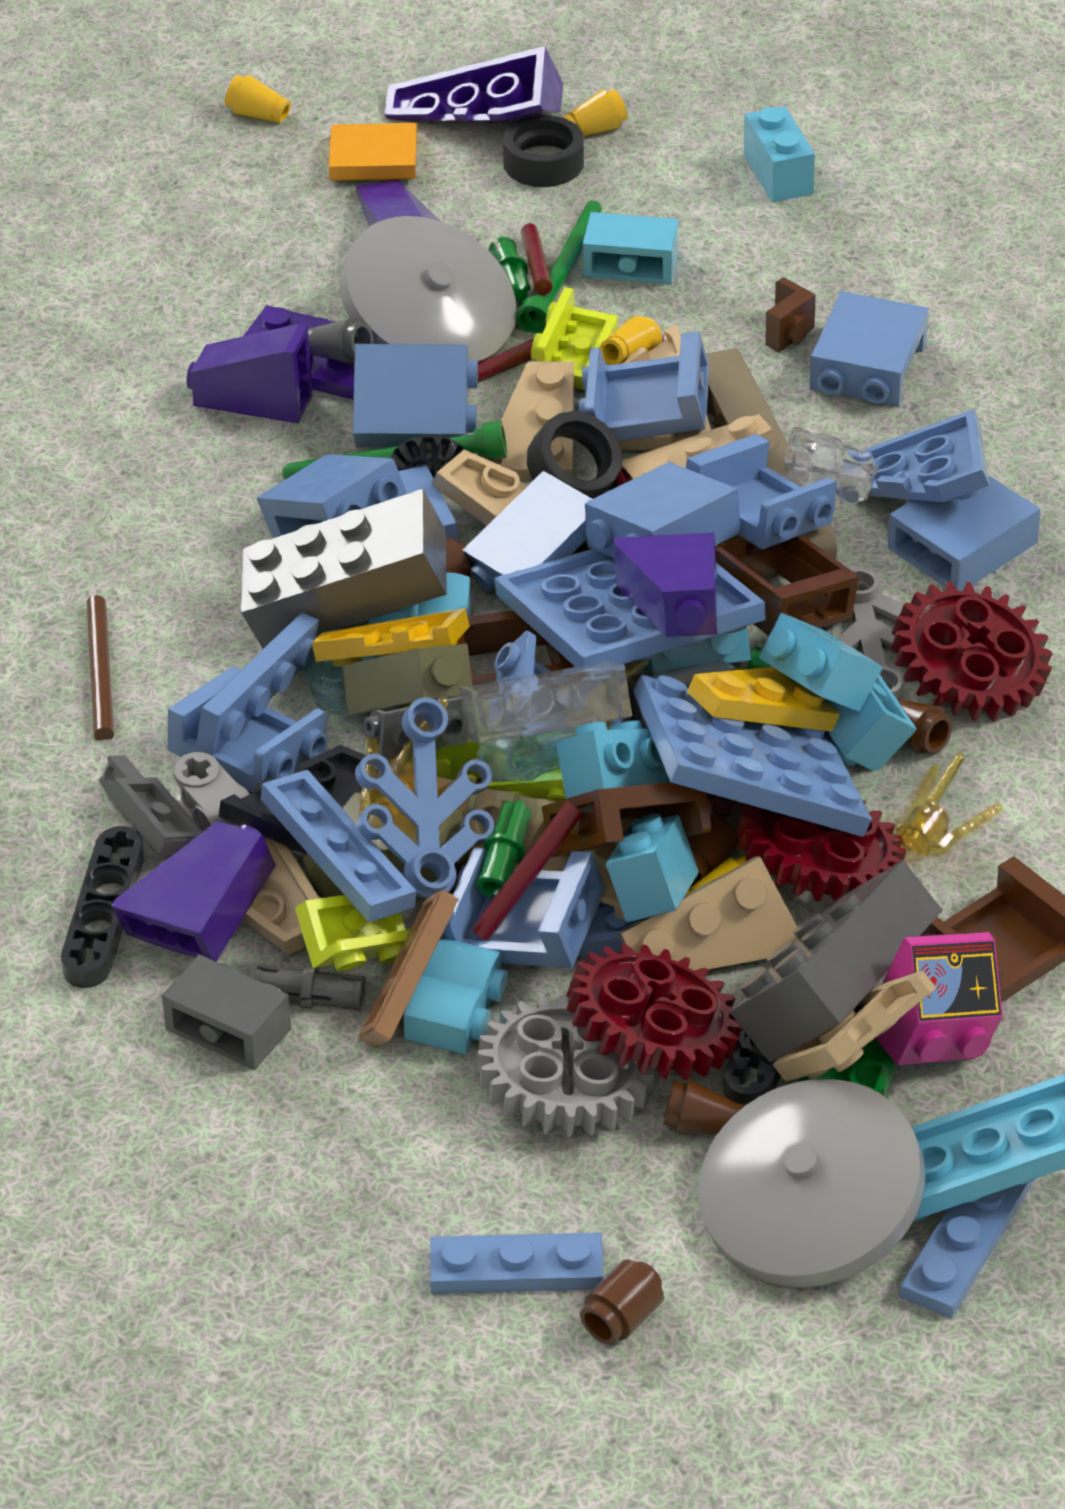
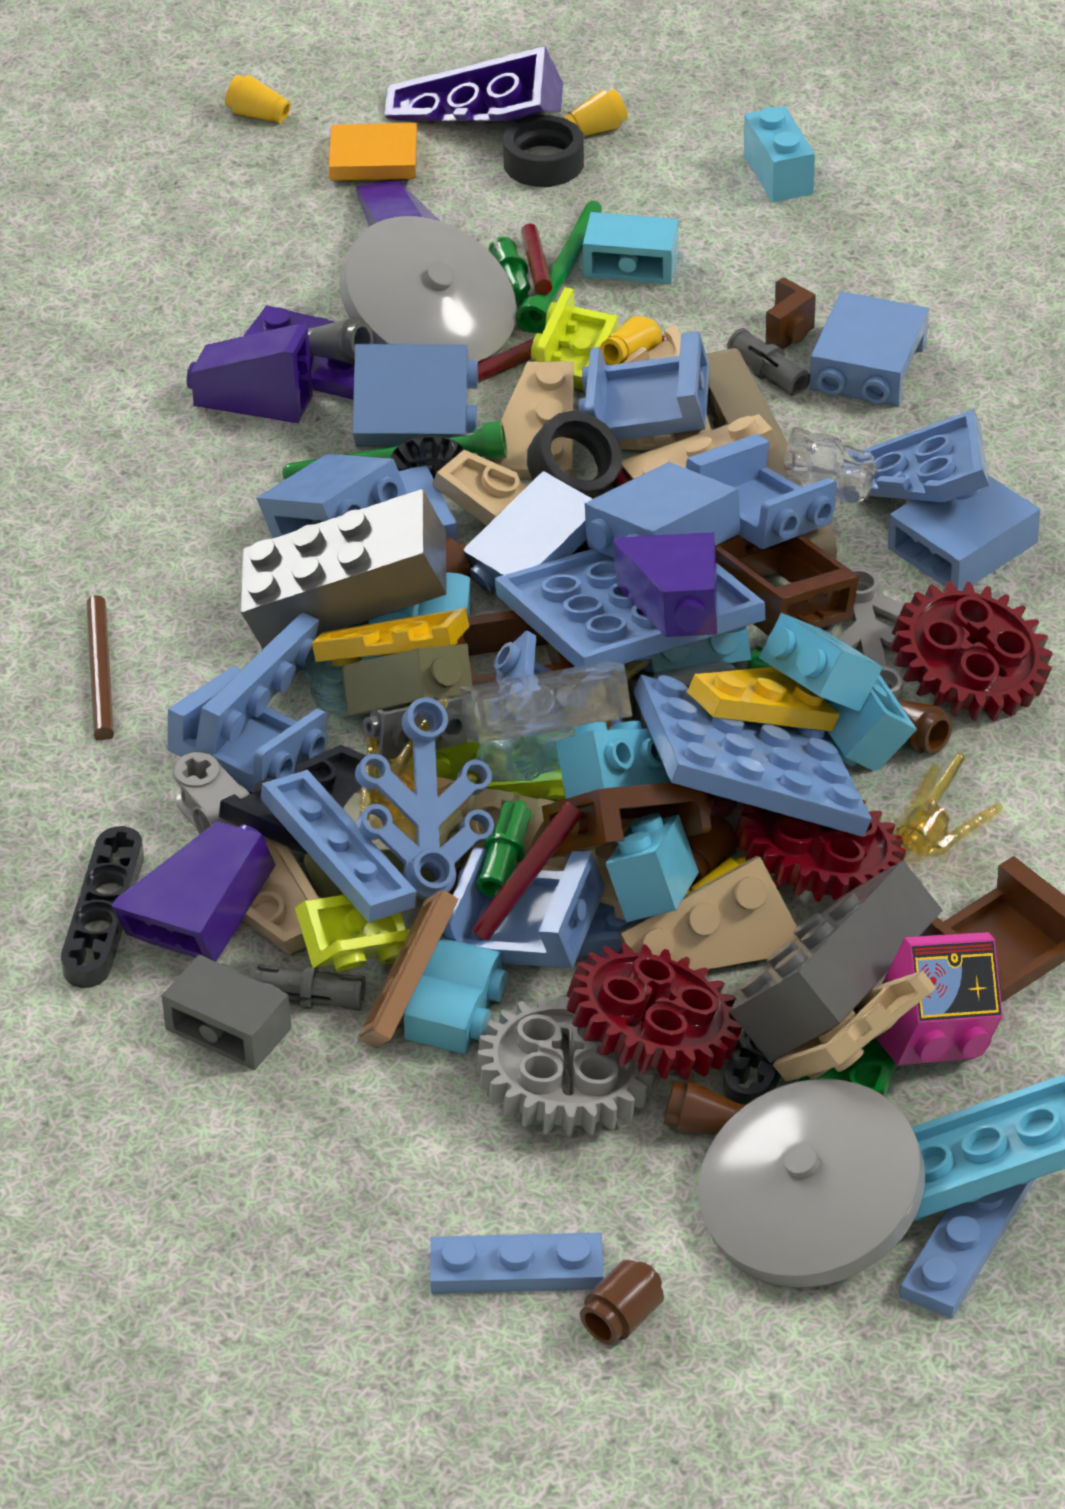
(148, 807): dark grey hinge -> none
(787, 373): none -> dark grey pin

